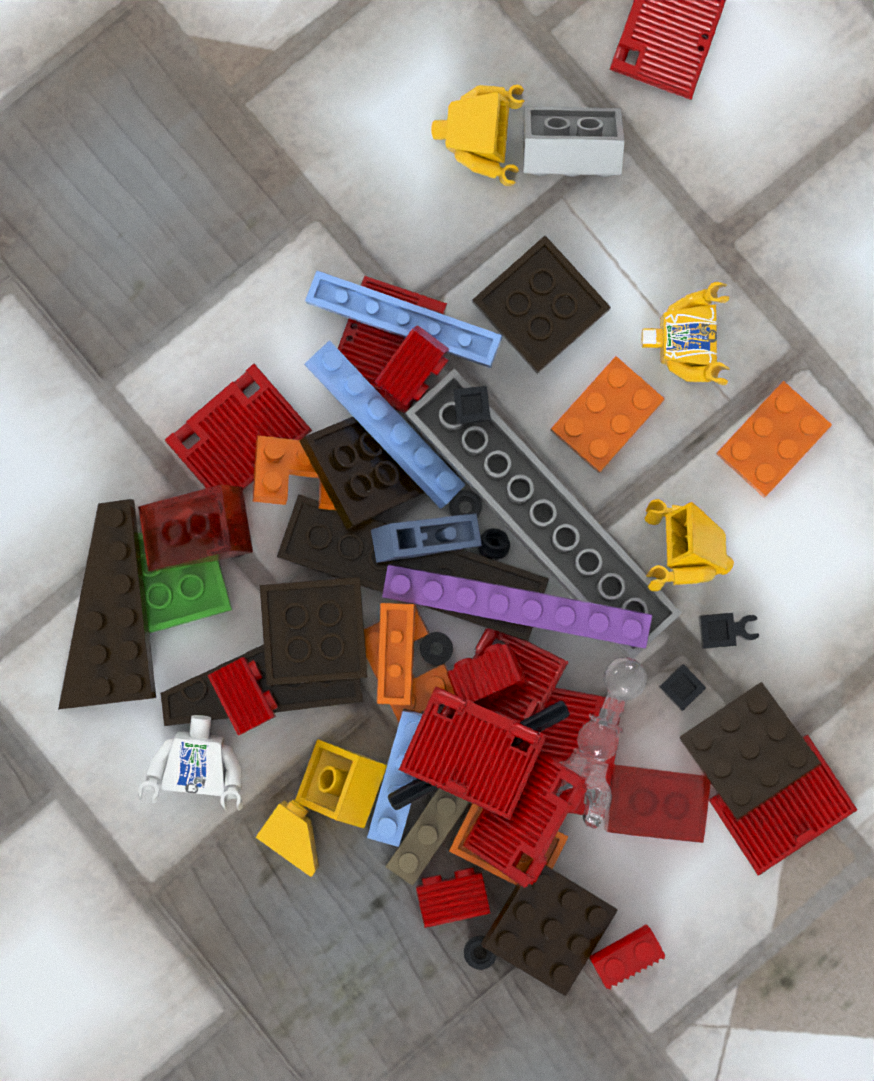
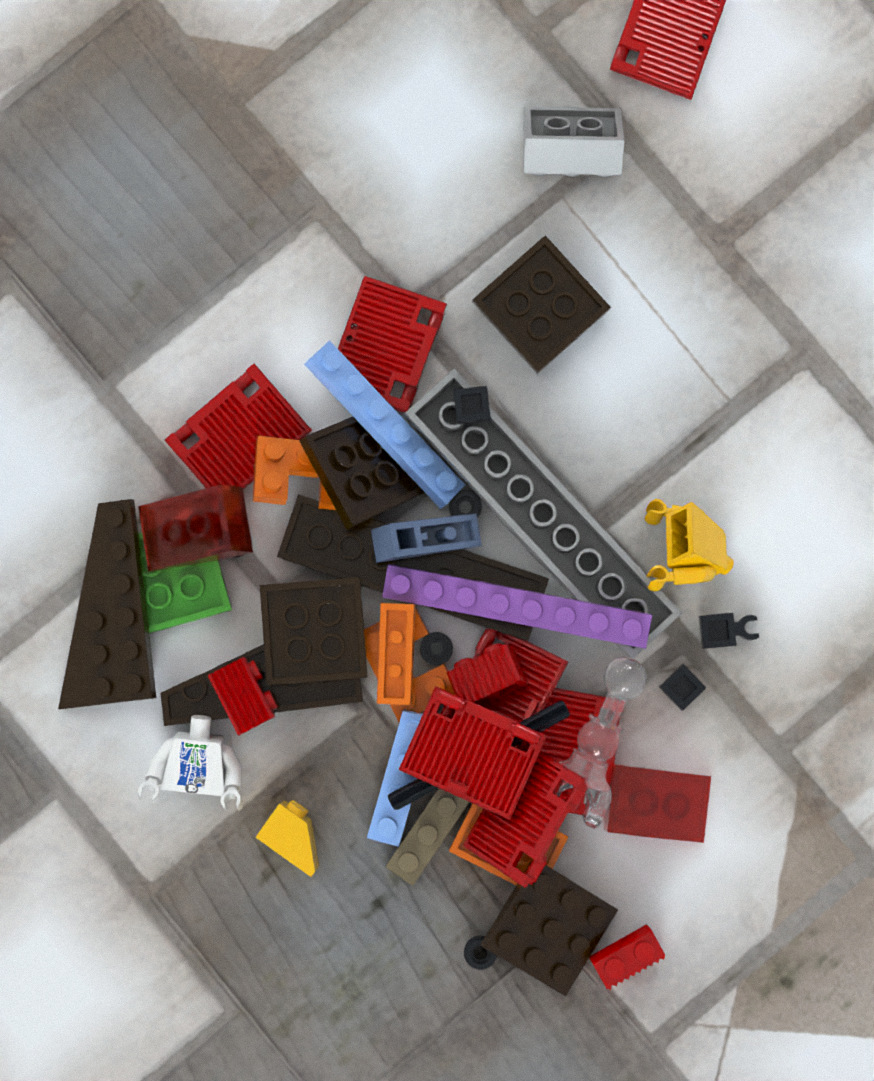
(340, 784): yellow slope -> none
(401, 316): light blue plate -> none
(412, 366): red brick -> none
(452, 898): red brick -> none
(479, 128): yellow torso -> none
(494, 544): black plate -> none
(607, 414): orange plate -> none
(690, 336): yellow torso -> none
(749, 751): dark brown plate -> none
(770, 830): red window -> none
(773, 439): orange plate -> none

